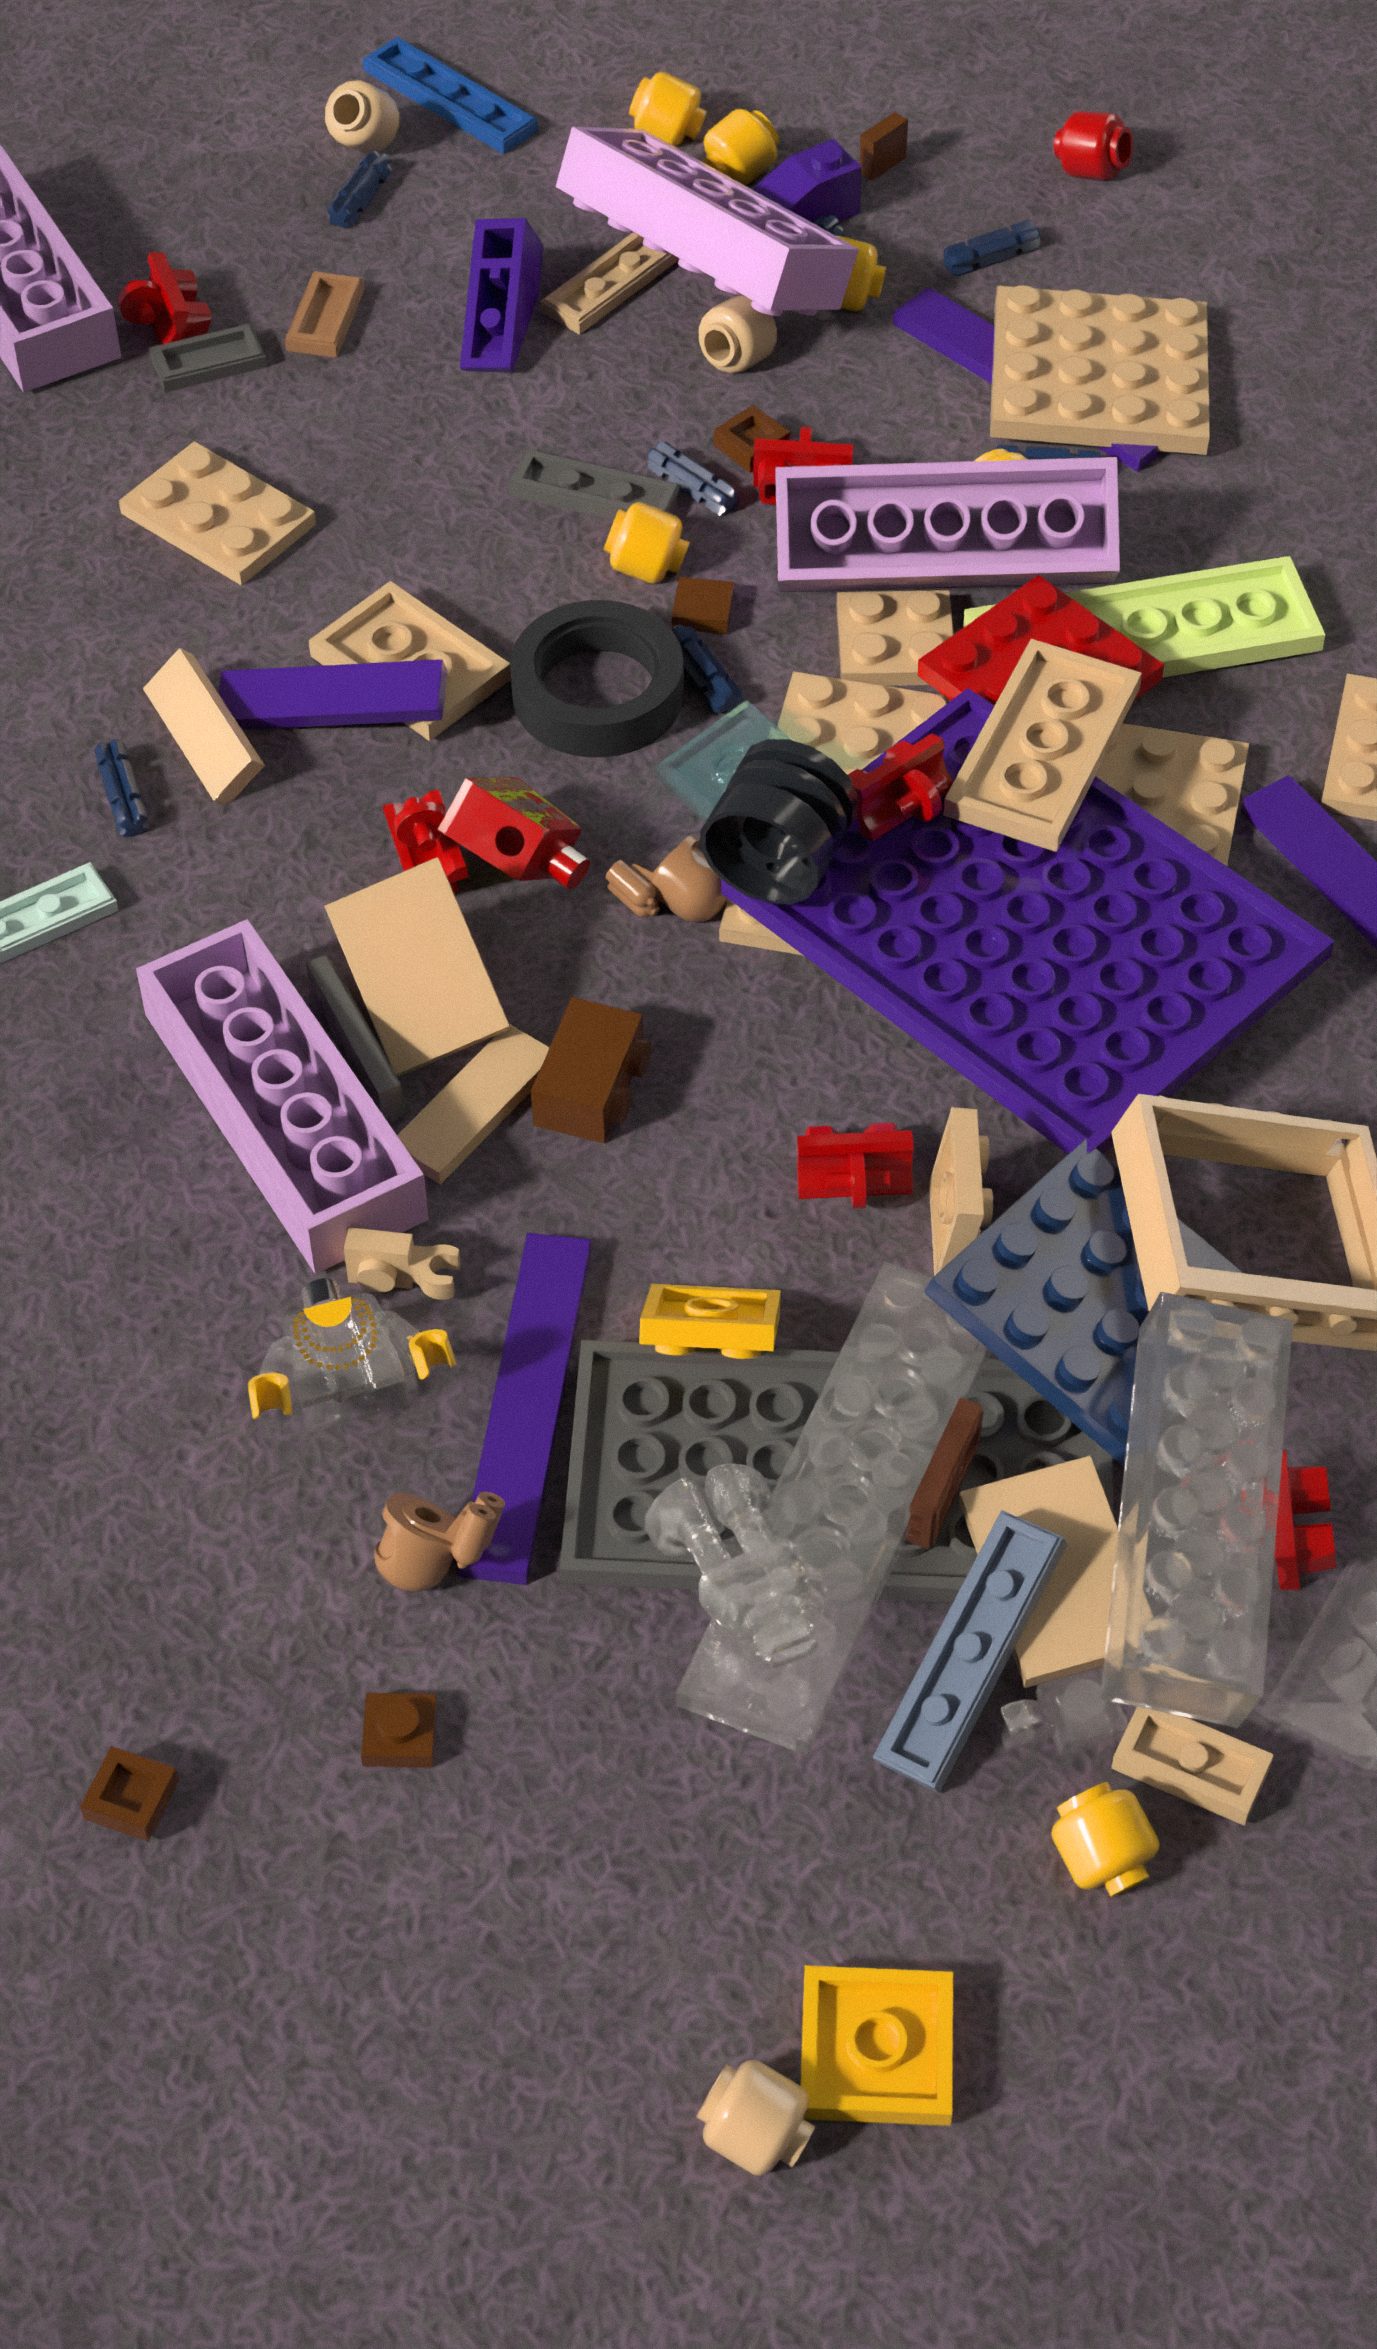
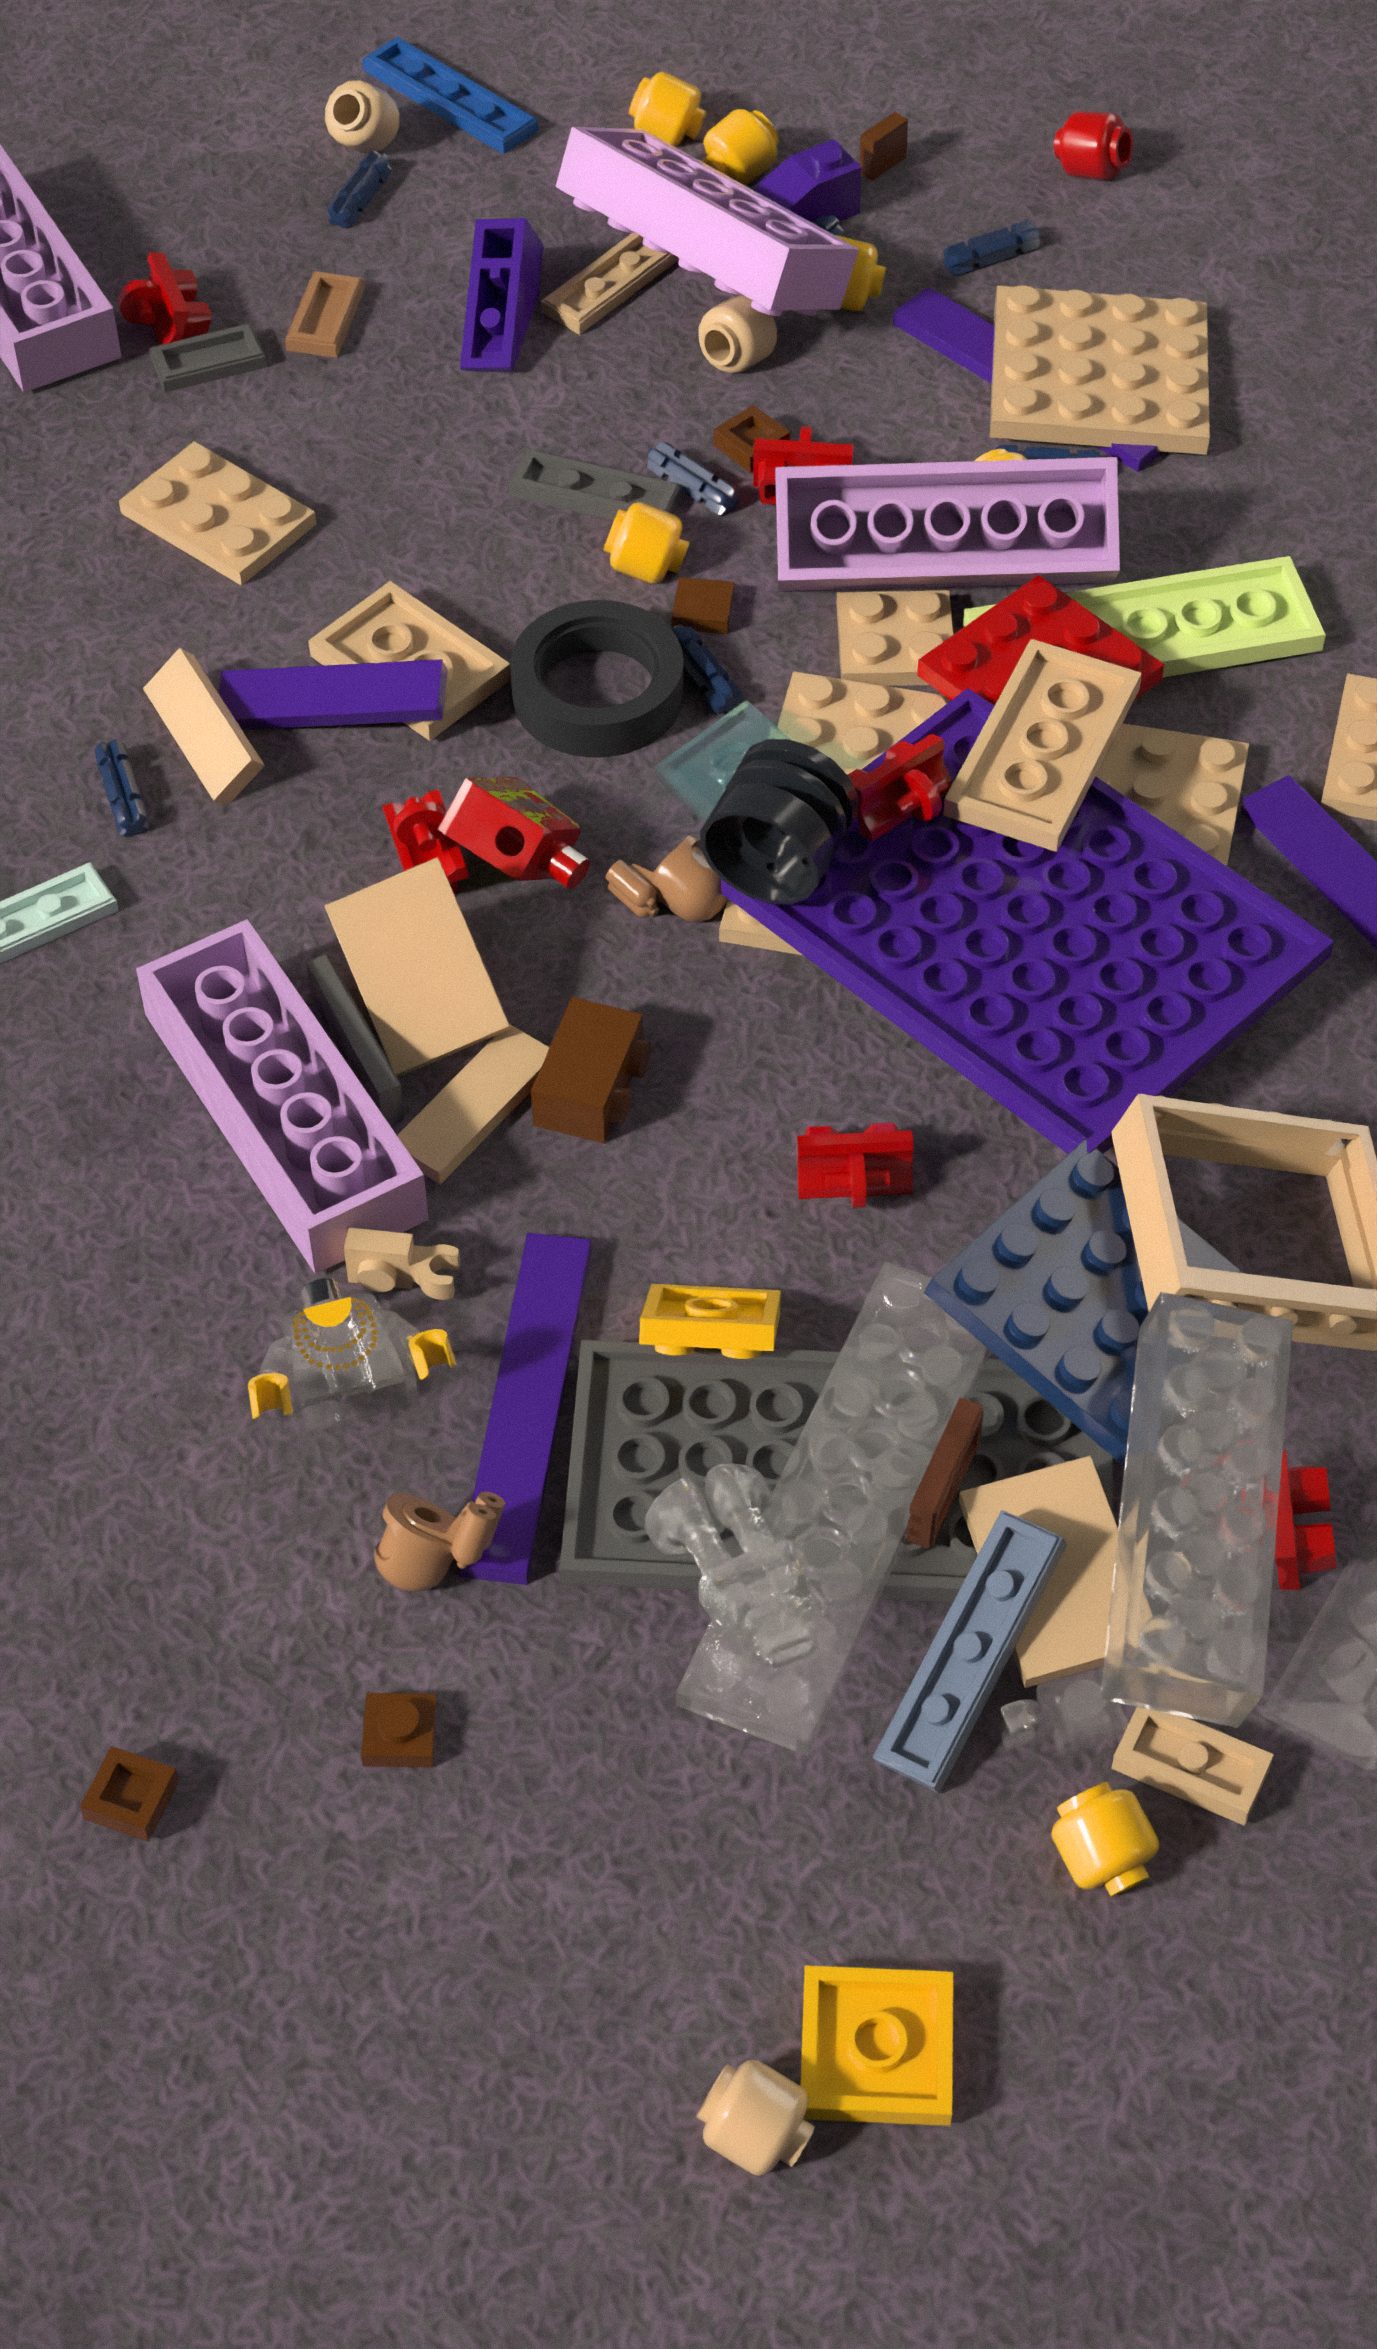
(955, 1187): tan plate -> none

